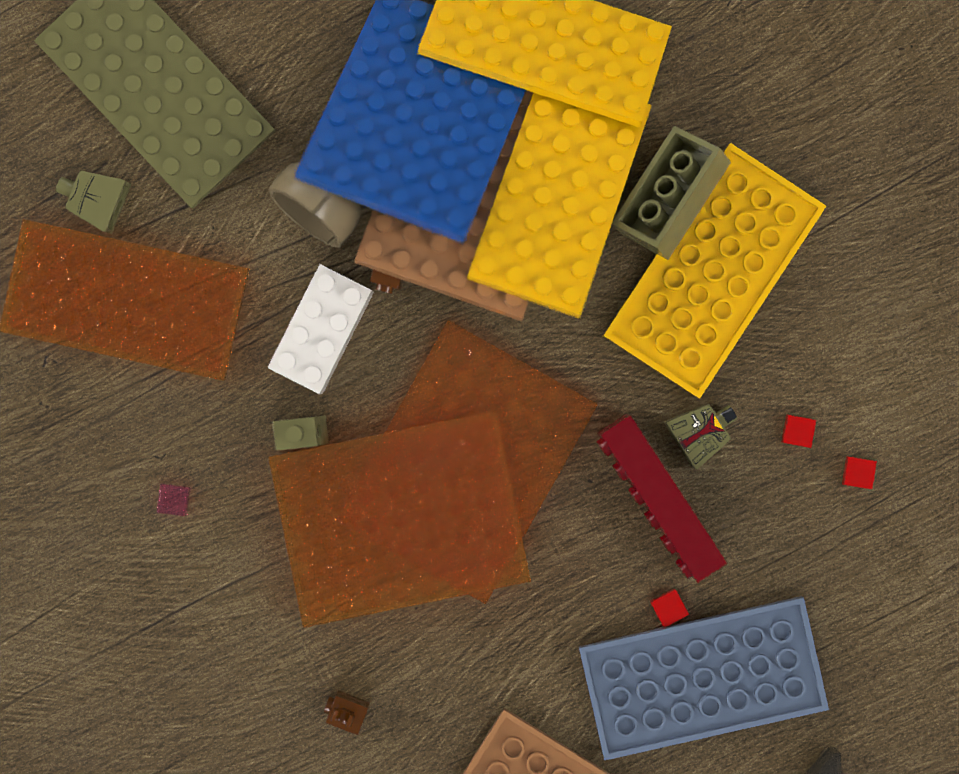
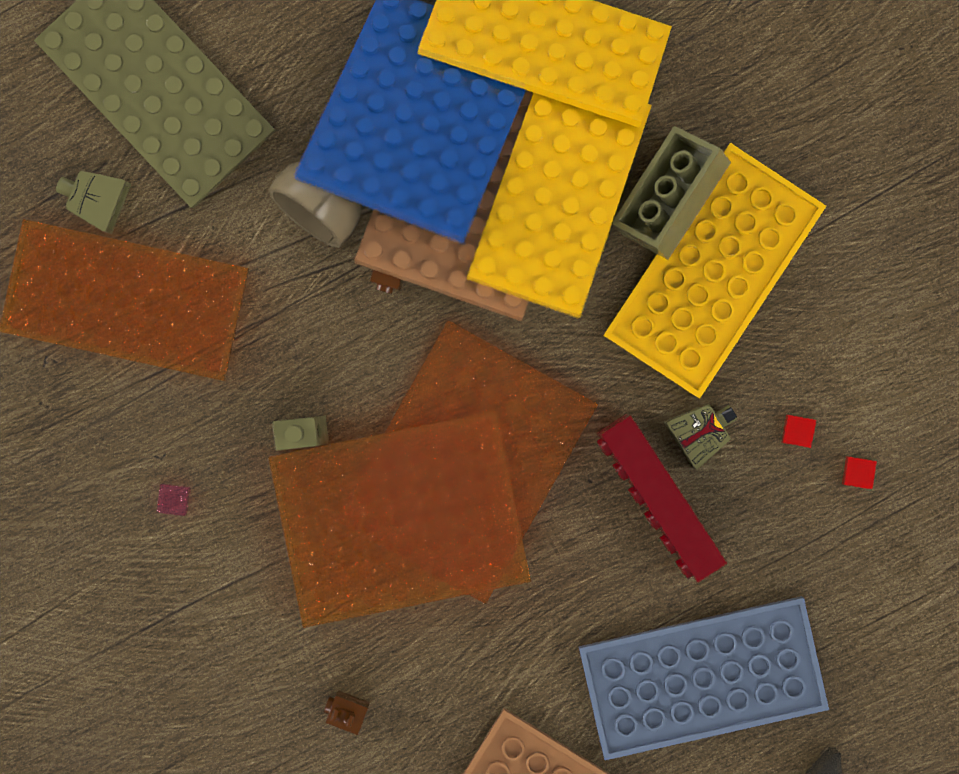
(320, 329): white brick -> none
(669, 607): red tile -> none

